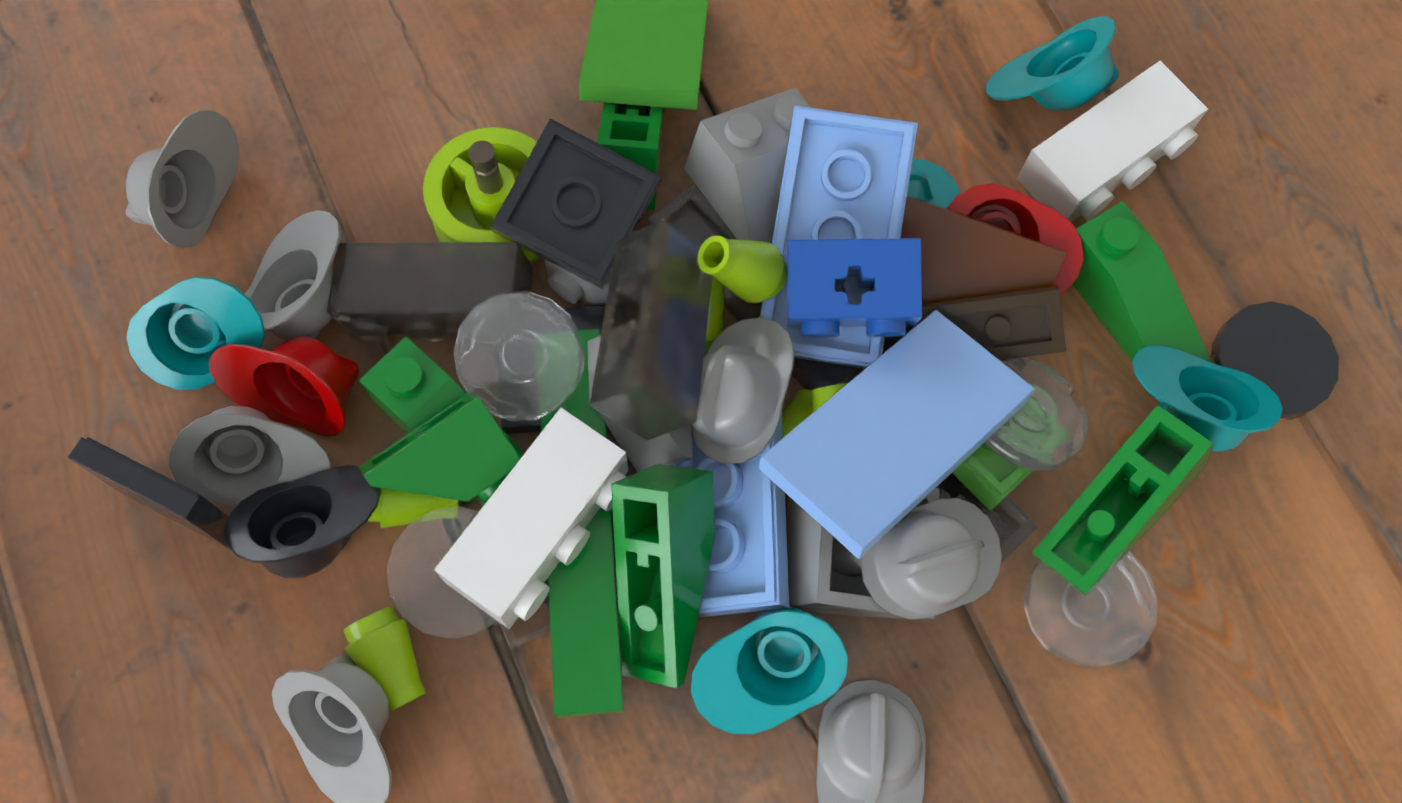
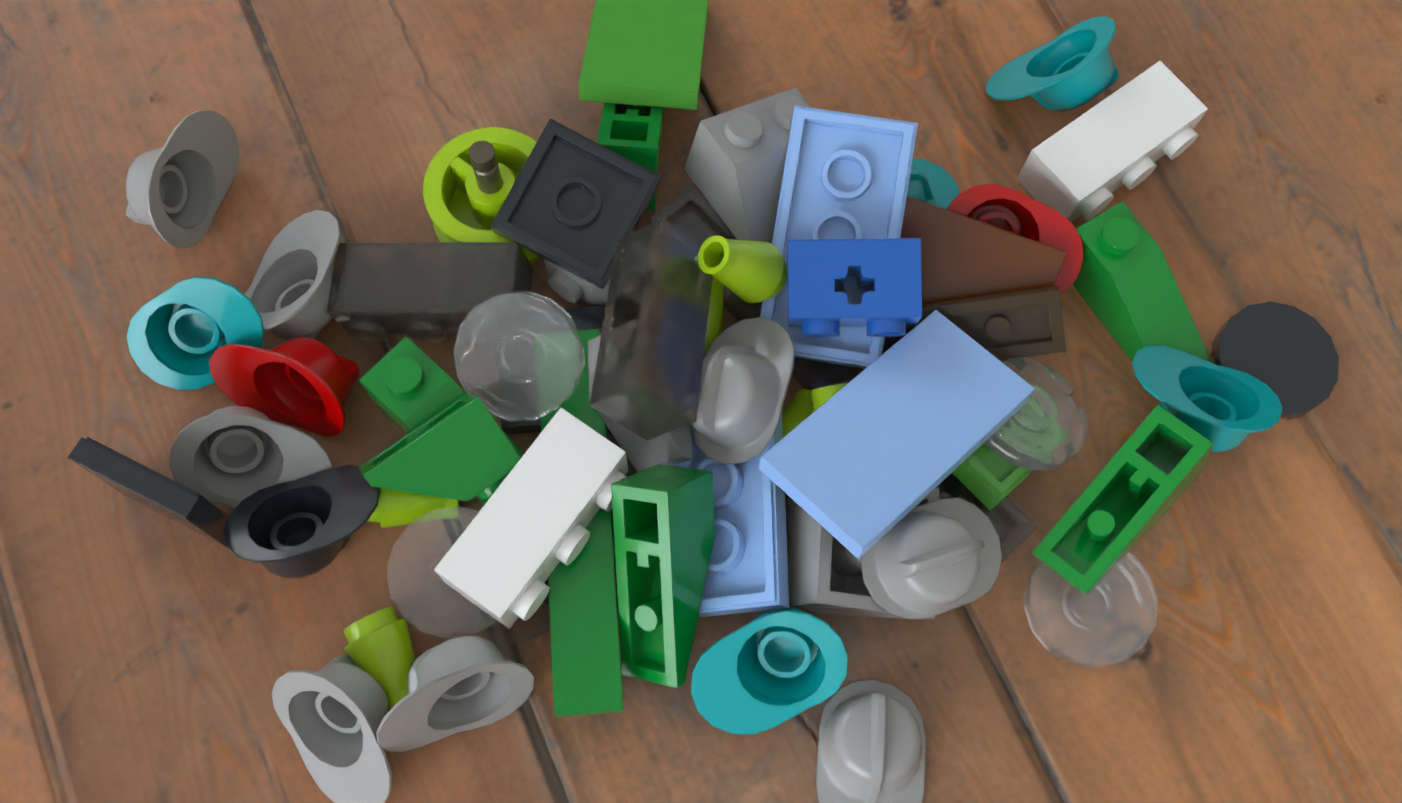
(454, 691): none -> light grey piece

